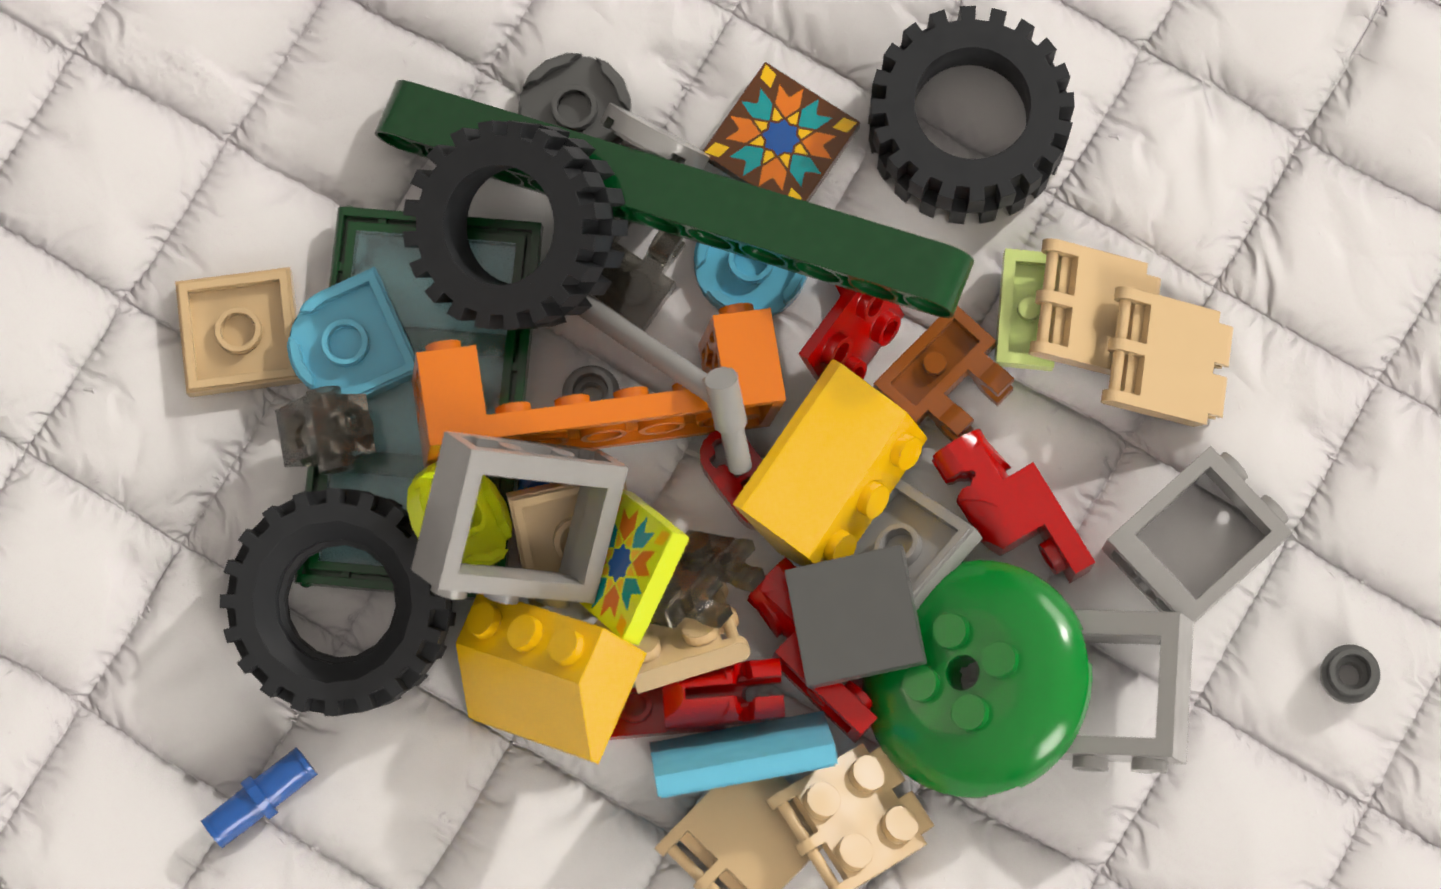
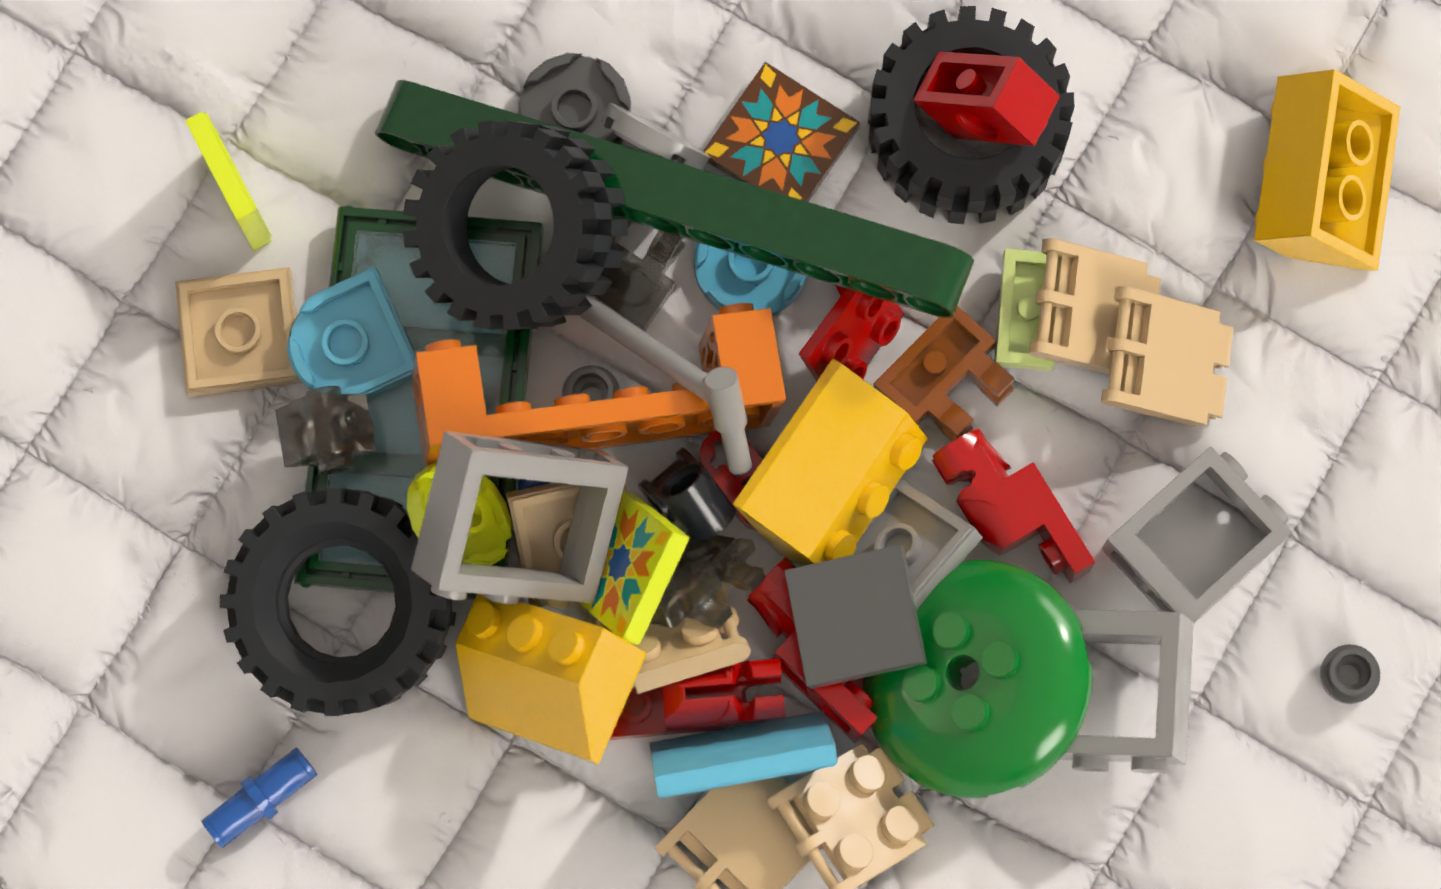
(229, 180): none -> neon yellow tile
(689, 498): none -> black piece
(986, 98): none -> red brick
(1327, 170): none -> yellow slope

